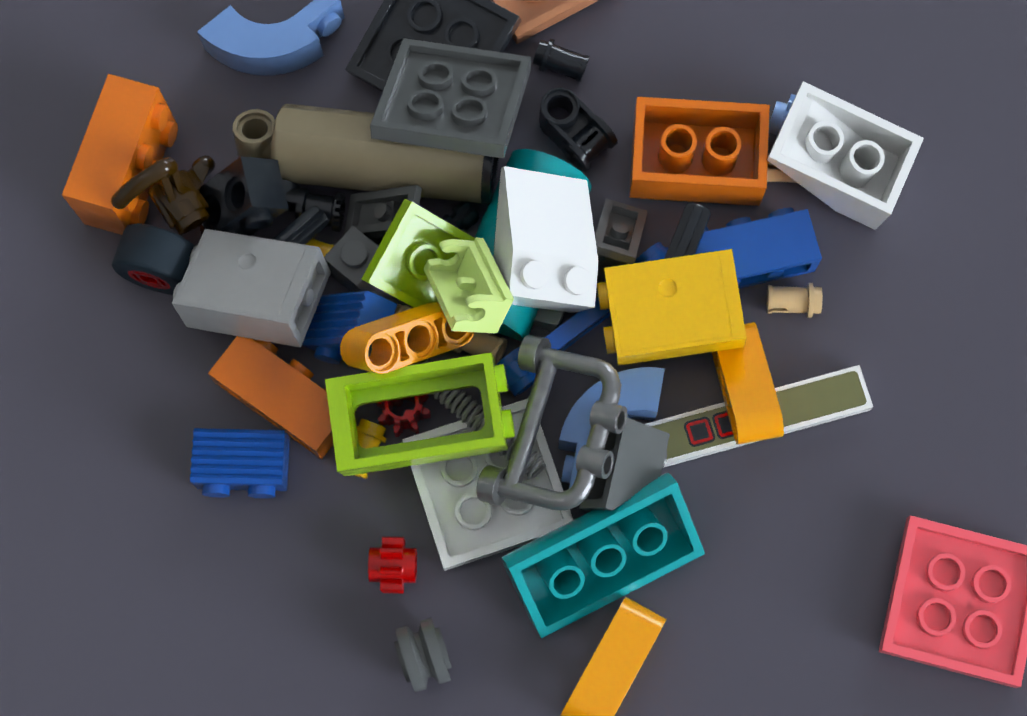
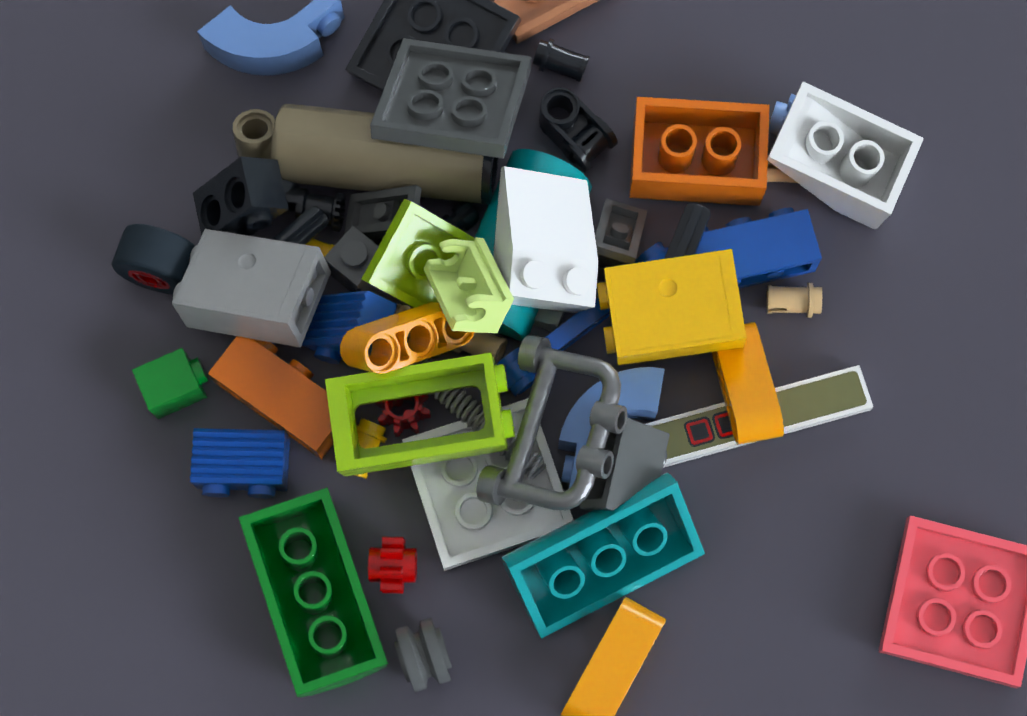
(122, 139): orange brick -> none
(171, 382): none -> green brick
(173, 191): dark brown piece -> none
(313, 593): none -> green brick

